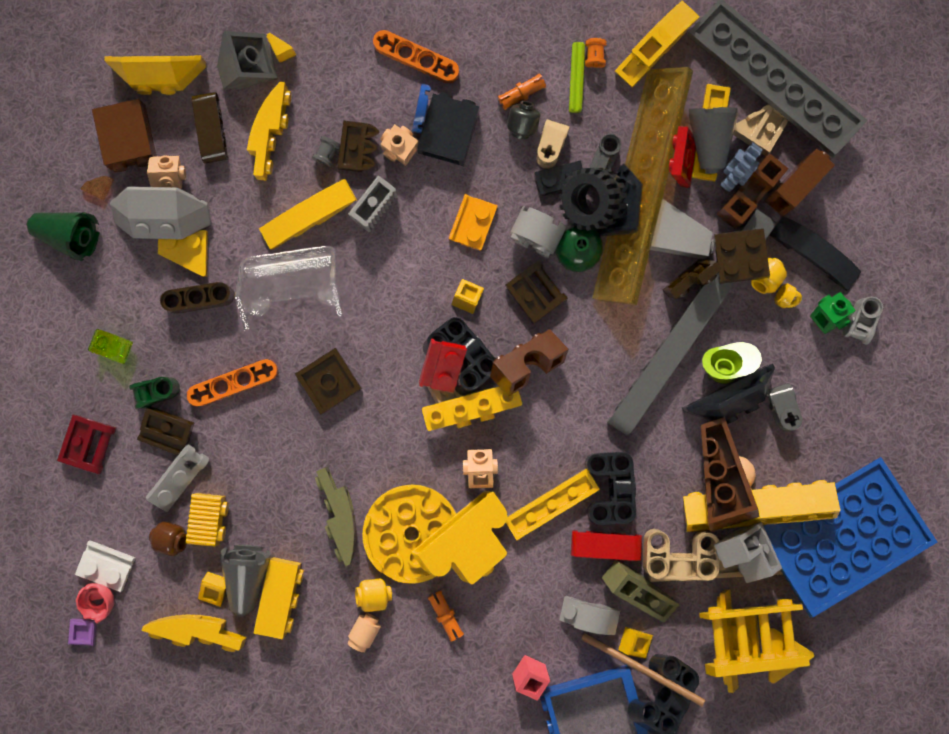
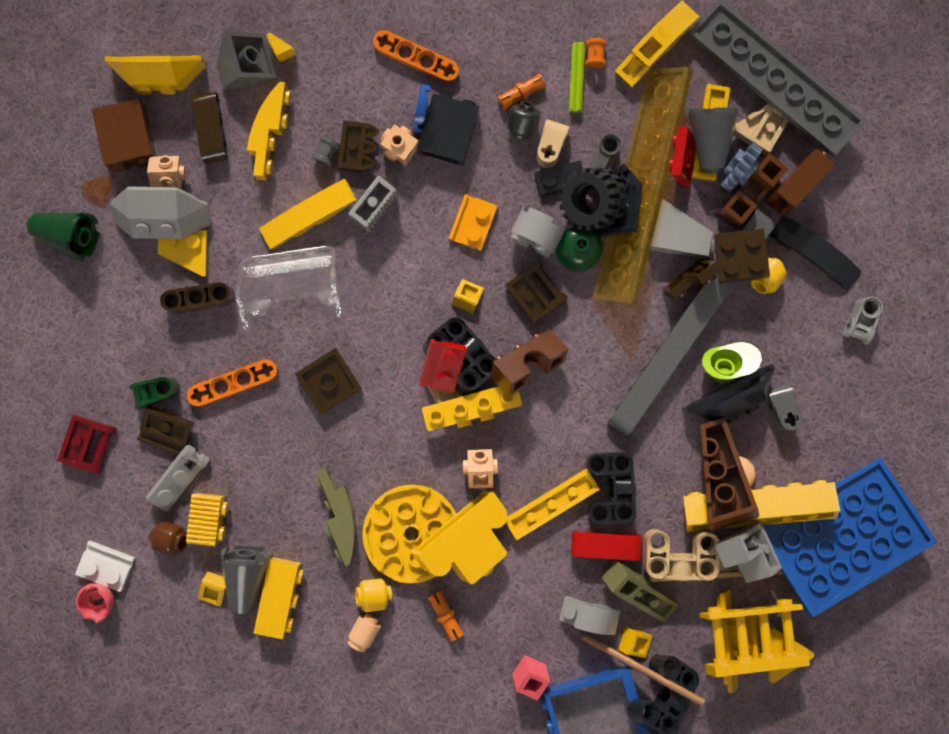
(82, 632): medium lavender tile -> none
(110, 346): clear neon green bracket -> none
(185, 628): yellow slope -> none
(785, 296): yellow tile -> none
(832, 313): green brick -> none

